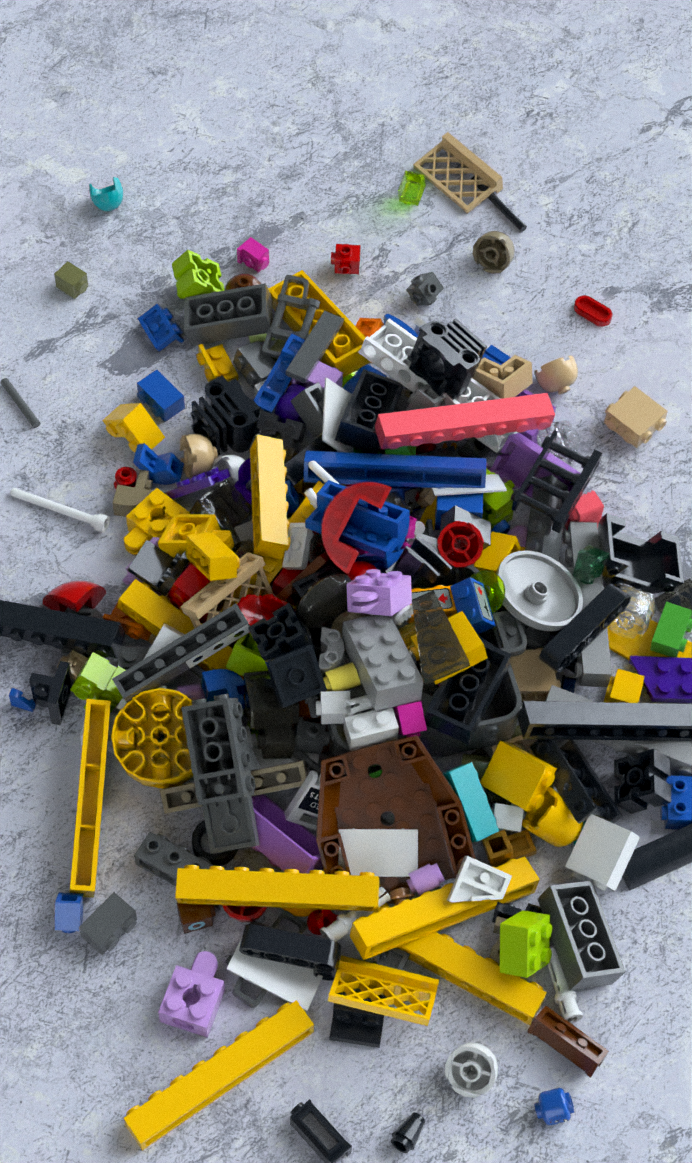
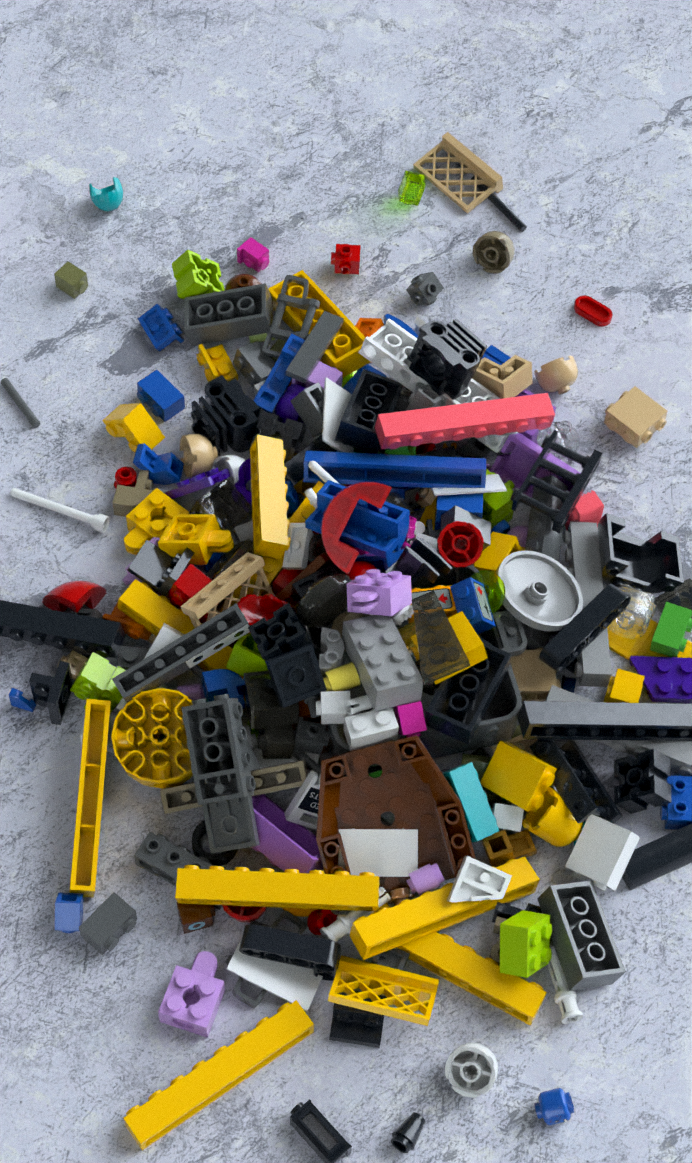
(211, 556): yellow brick -> none
(568, 1040): reddish brown container -> none
(589, 564): clear green brick -> none

